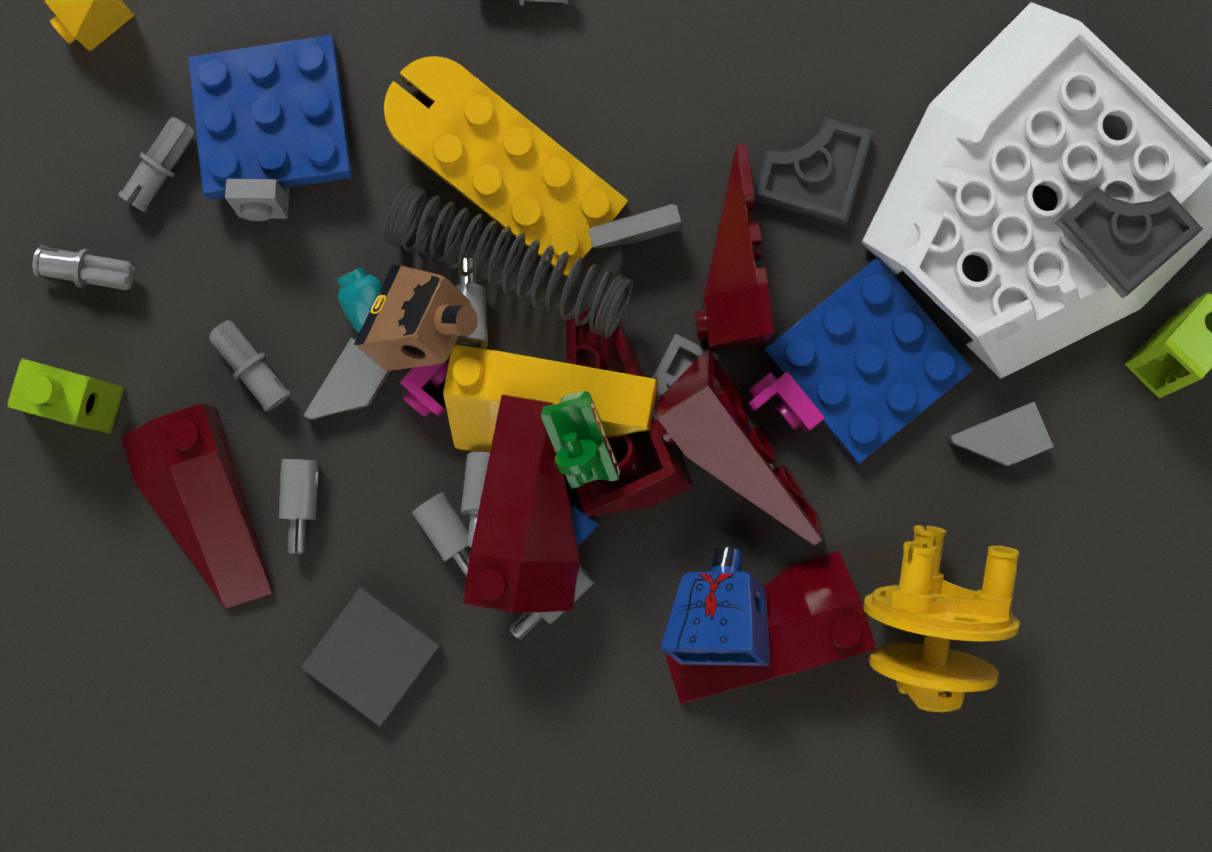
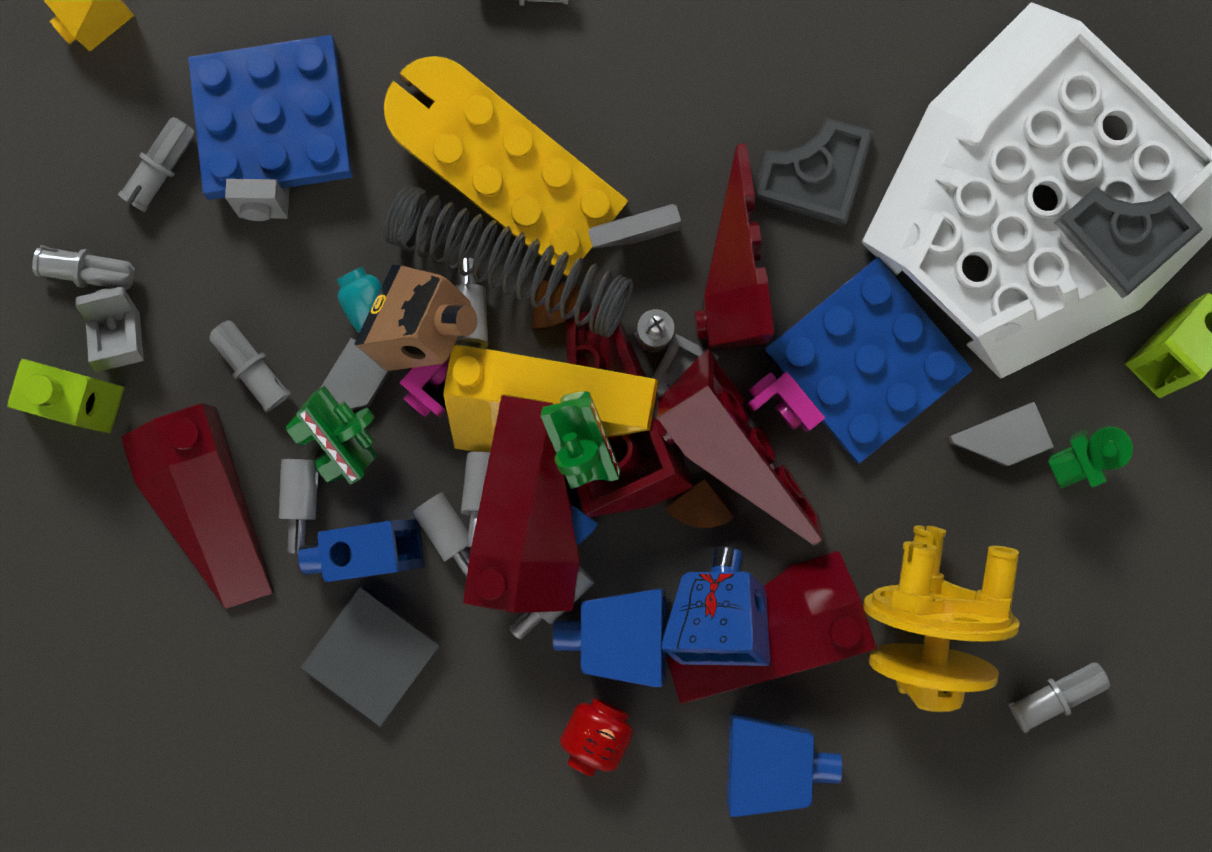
(111, 328): none -> light grey bracket
(338, 433): none -> green hips
(364, 550): none -> blue torso
(541, 318): none -> reddish brown tile
(596, 737): none -> red head
(619, 637): none -> blue torso
(655, 331): none -> light grey piece
(700, 507): none -> reddish brown tile
(774, 766): none -> blue torso
(1059, 696): none -> light grey axle
(1090, 458): none -> green hips

